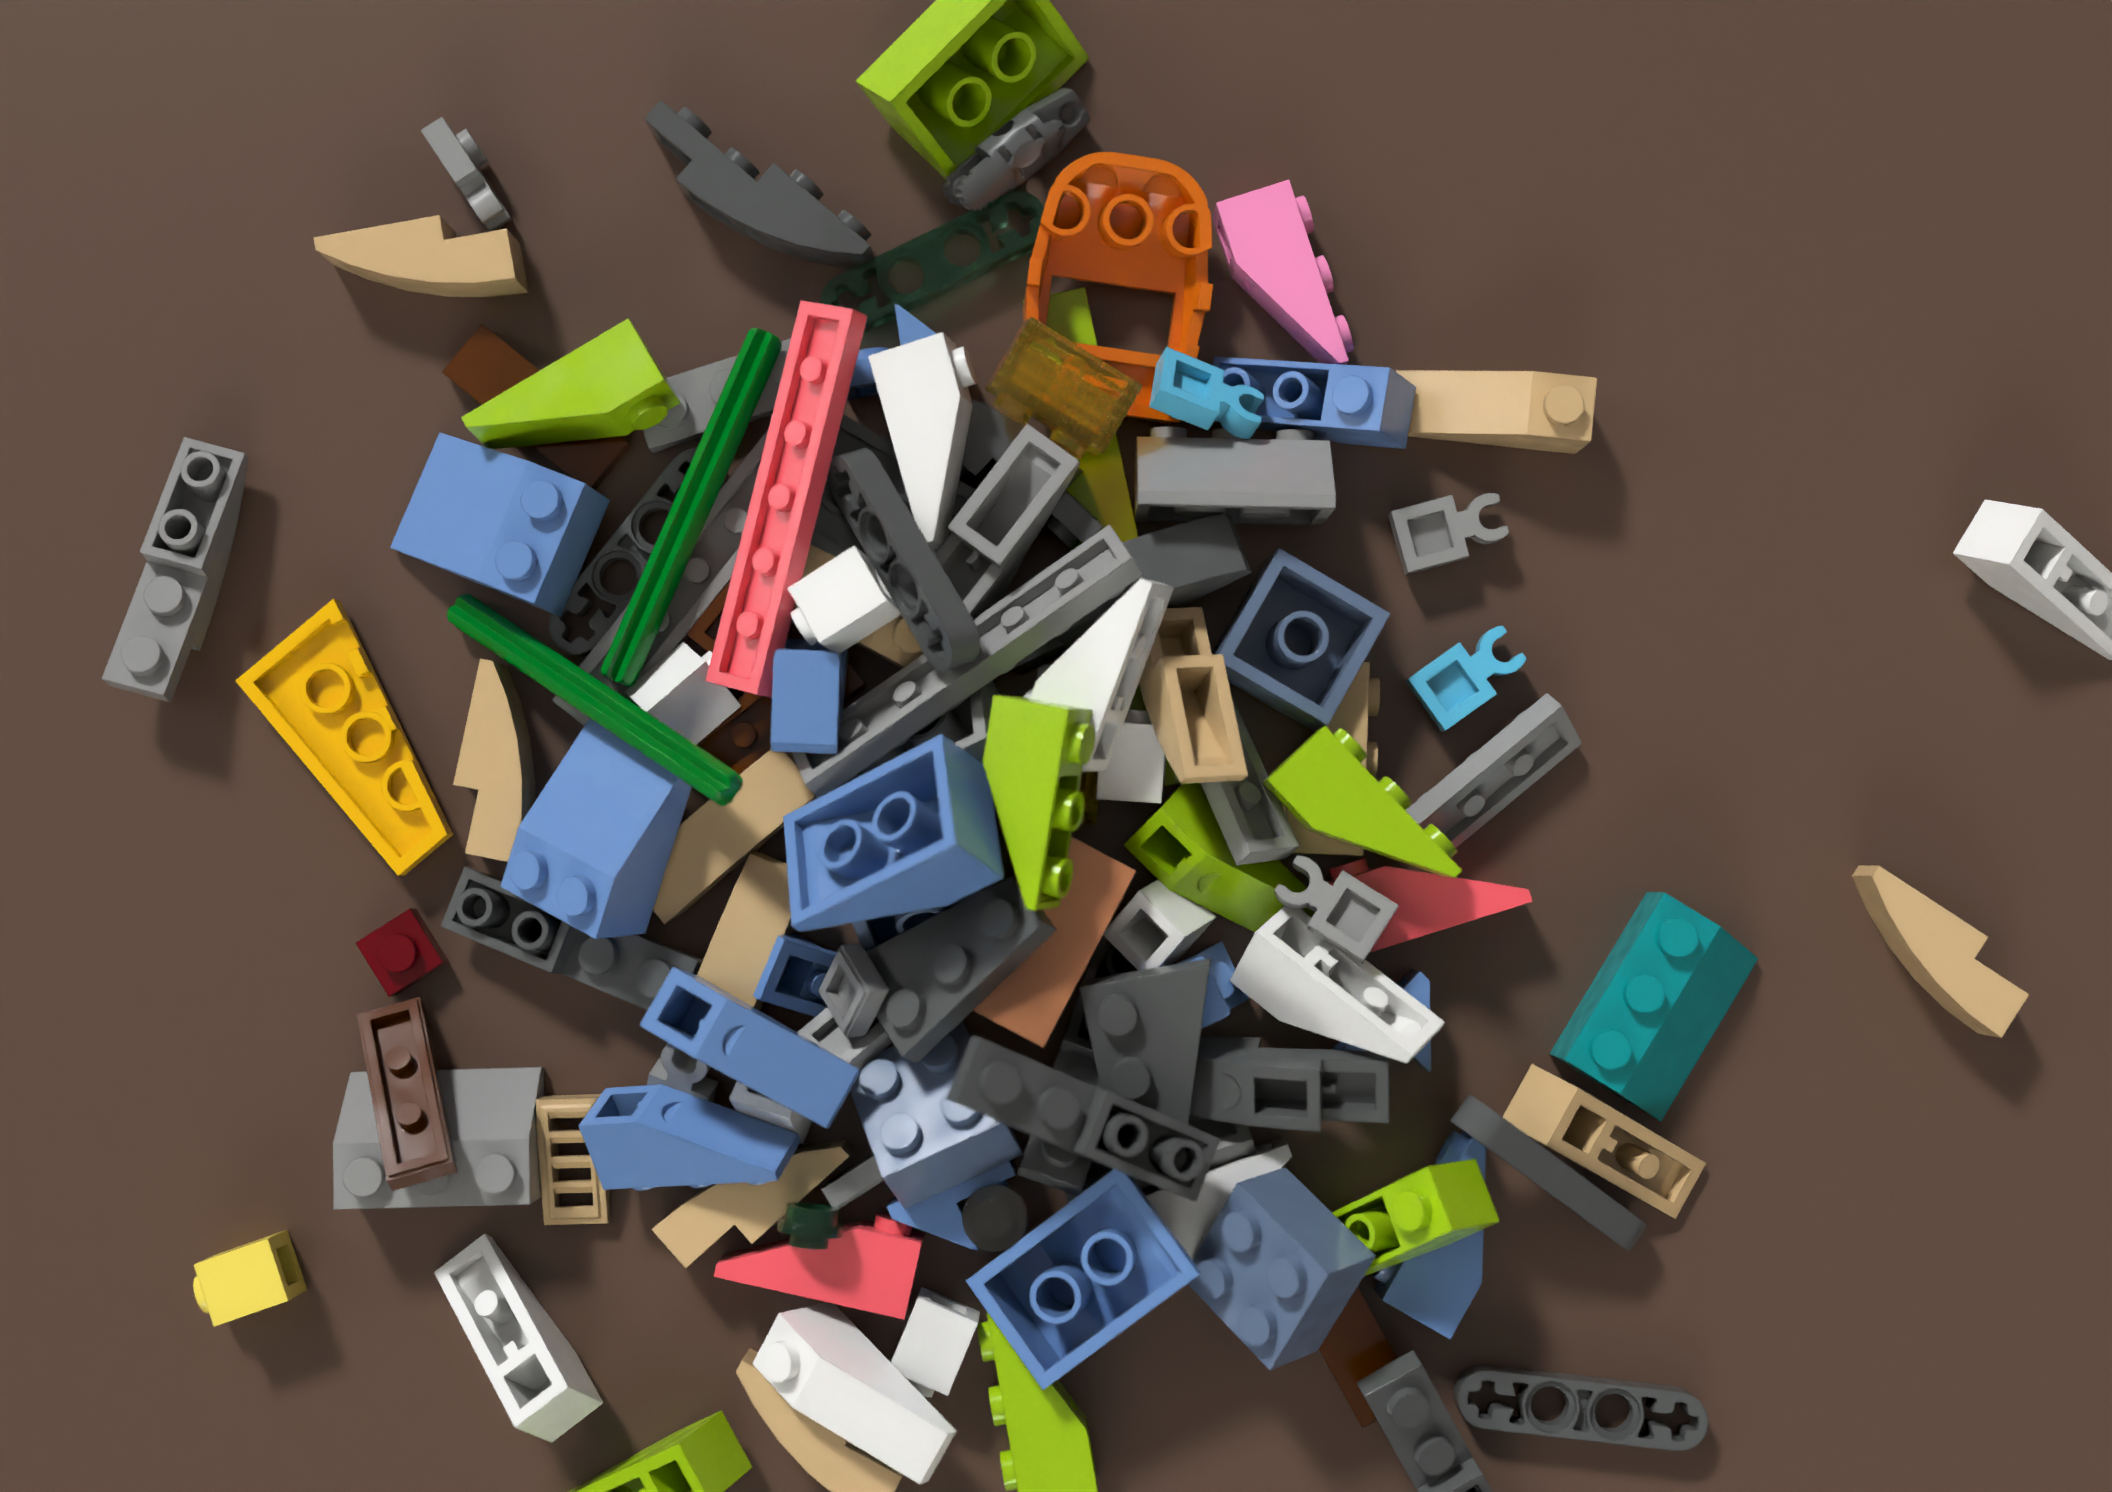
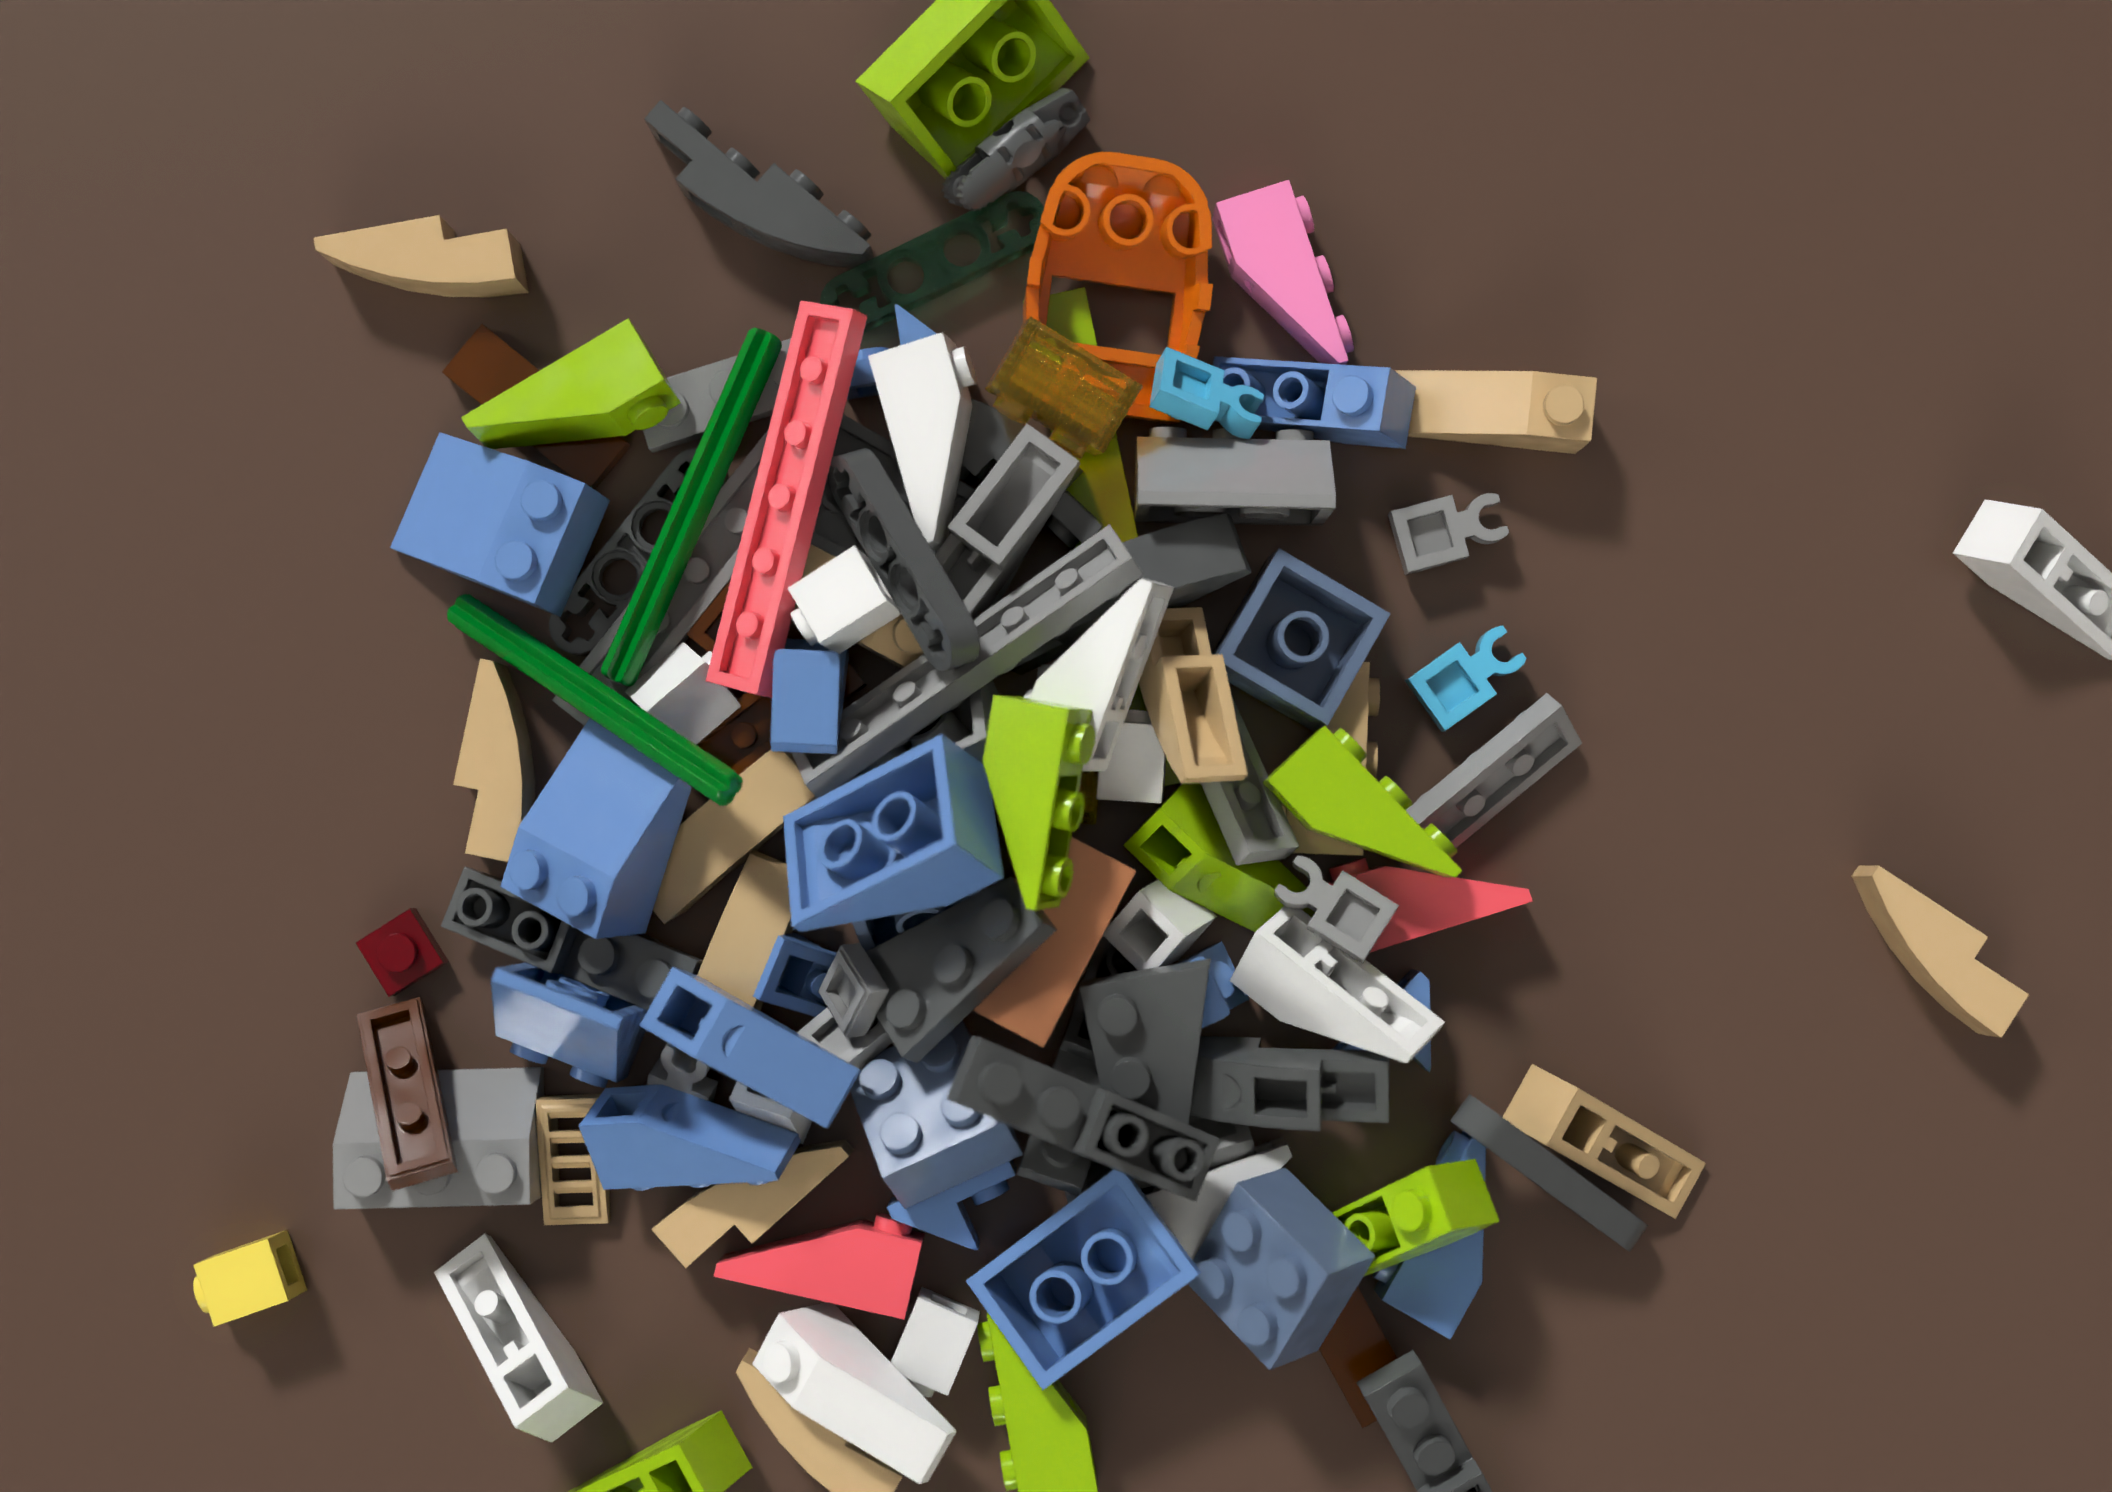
(183, 570): light grey slope -> none
(343, 728): yellow wing -> none
(462, 160): light grey plate -> none
(566, 1021): none -> medium blue slope
(810, 1225): clear green plate -> none
(852, 1182): light grey tile -> none
(995, 1217): clear smoke plate -> none
(1578, 1415): dark grey beam -> none
(1655, 1003): teal slope -> none

